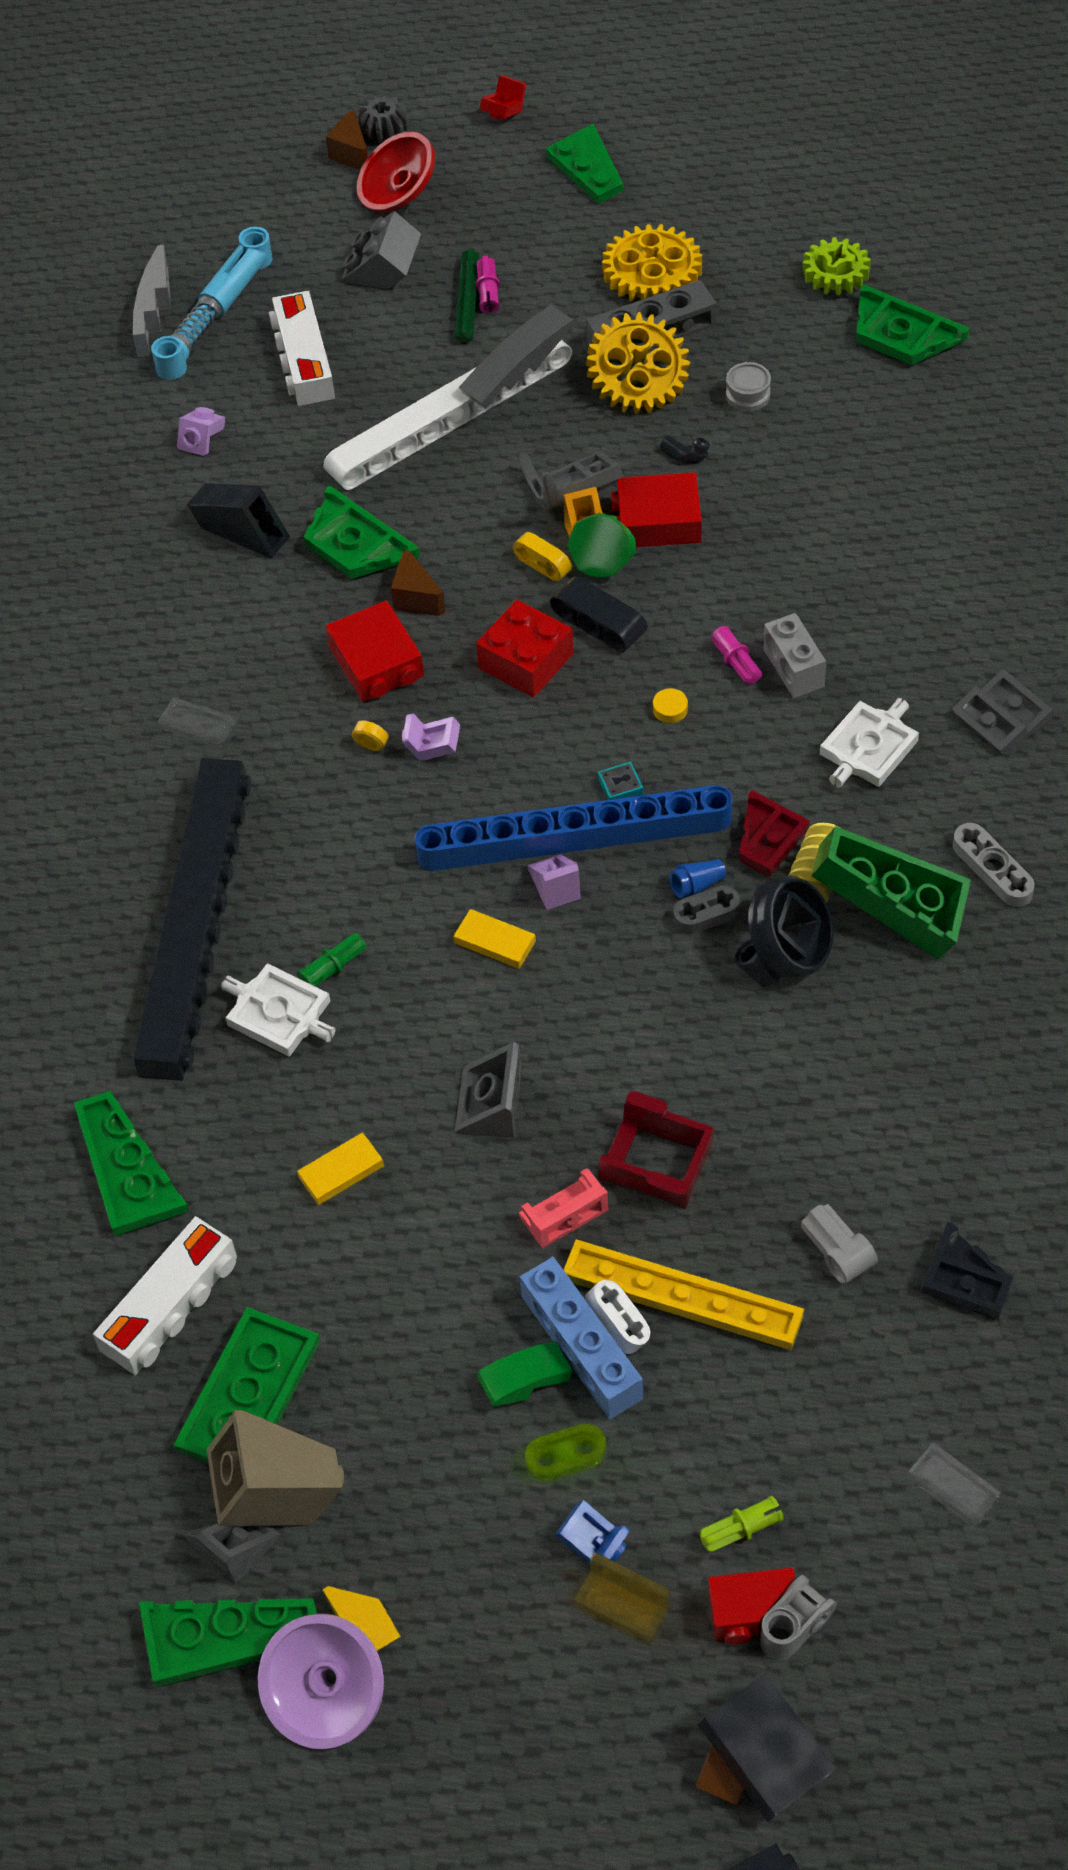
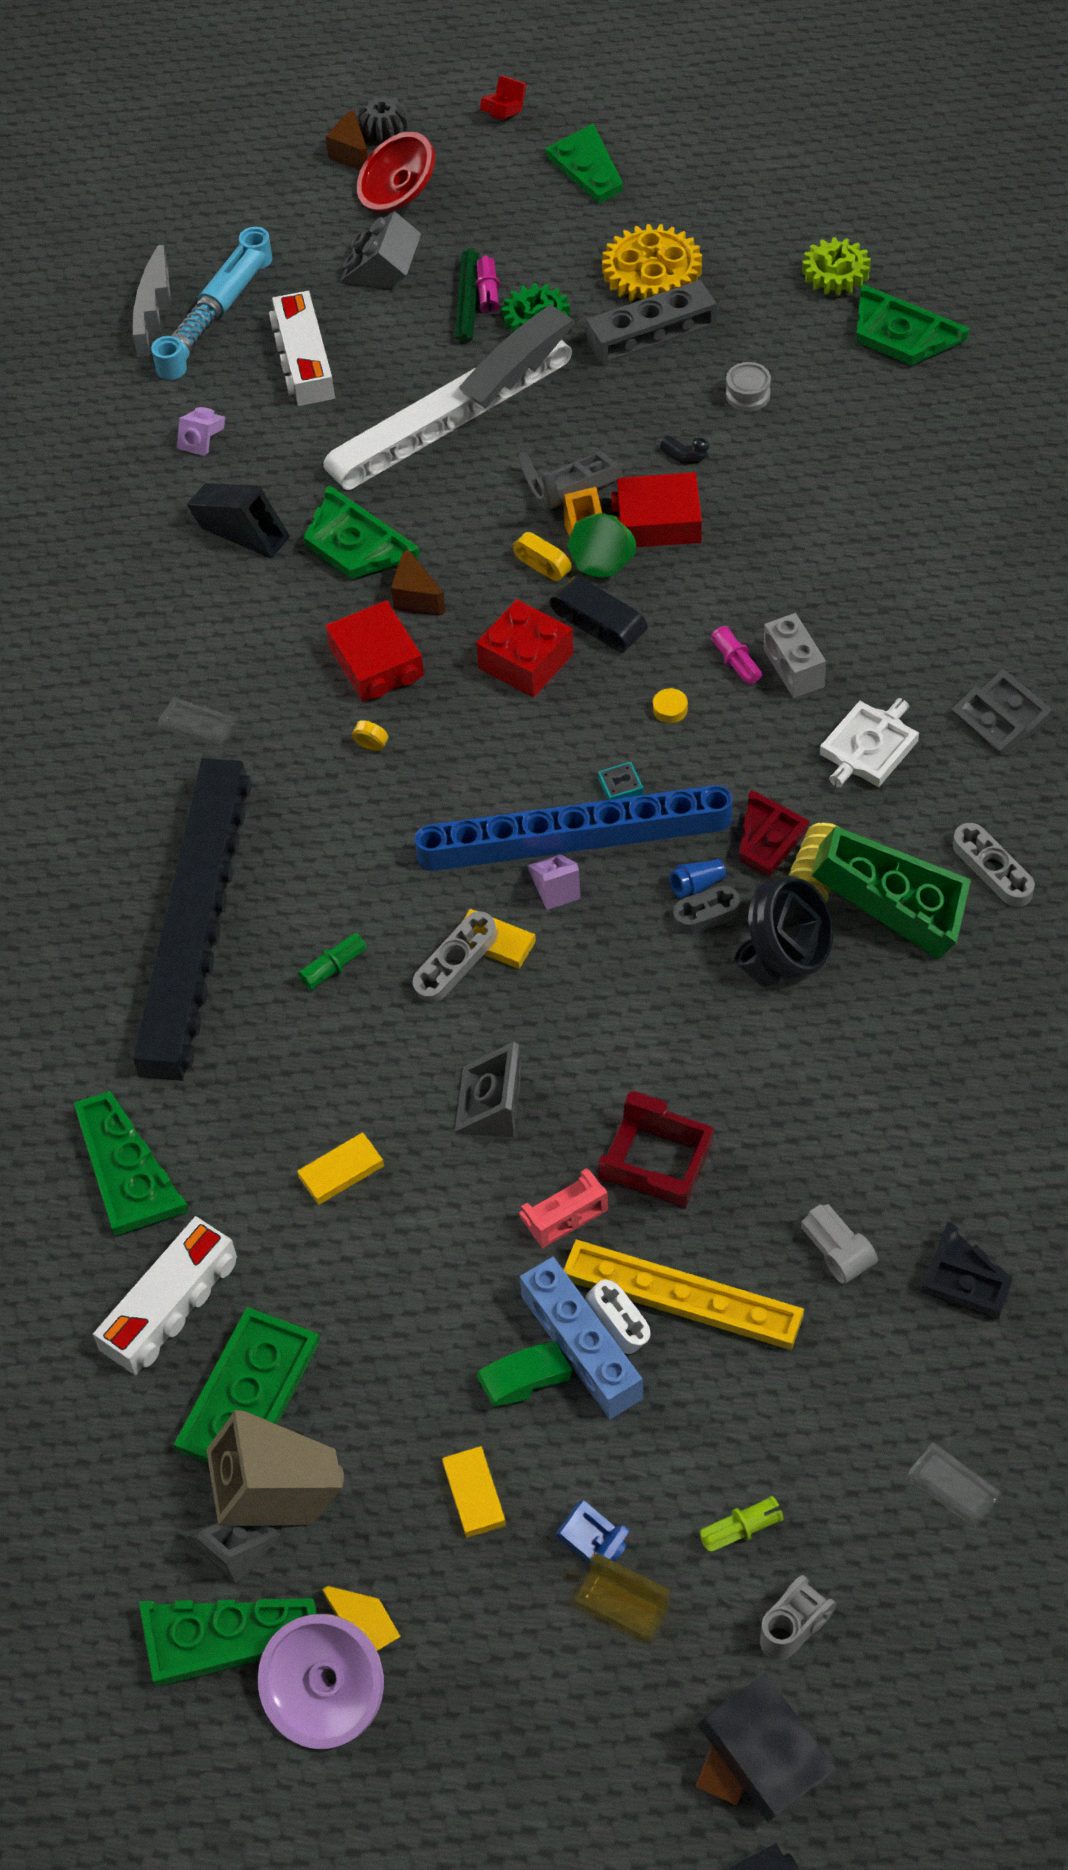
(278, 1009): white plate -> none
(430, 739): lavender bracket -> none
(456, 972): none -> light grey beam
(474, 1492): none -> yellow tile
(530, 302): none -> green gear
(563, 1449): clear neon green plate -> none
(616, 344): yellow gear -> none
(742, 1601): red slope -> none

